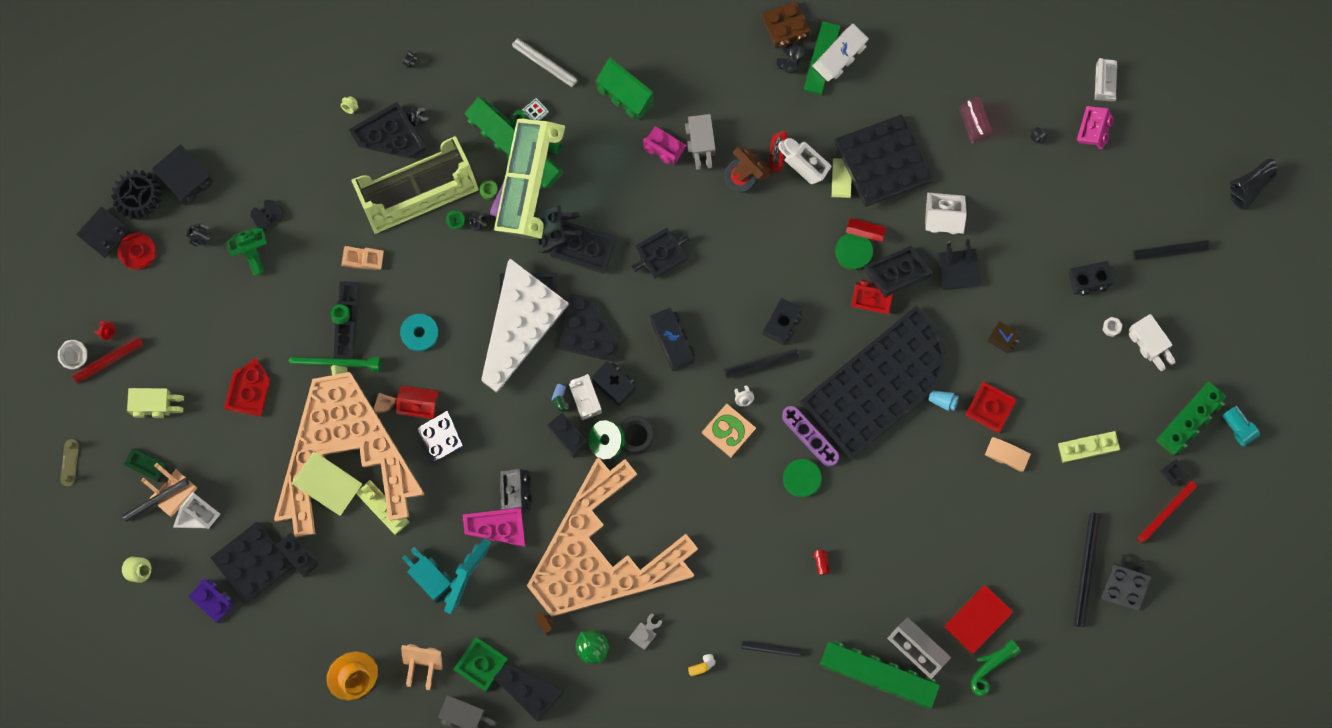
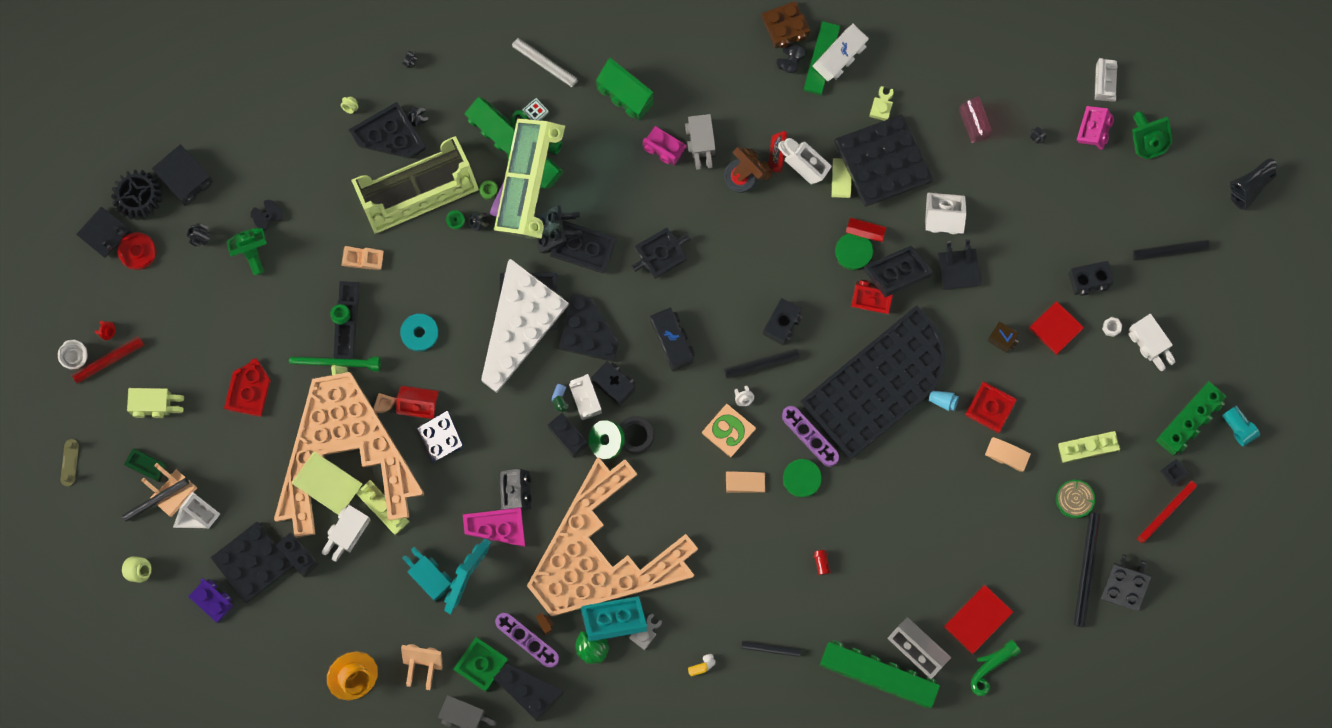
(346, 531): none -> white hinge
(525, 642): none -> medium lavender beam
(613, 618): none -> teal plate
(745, 482): none -> light nougat slope
(882, 107): none -> yellowish green plate
(1056, 328): none -> red tile
(1075, 499): none -> tile
(1151, 138): none -> green piece

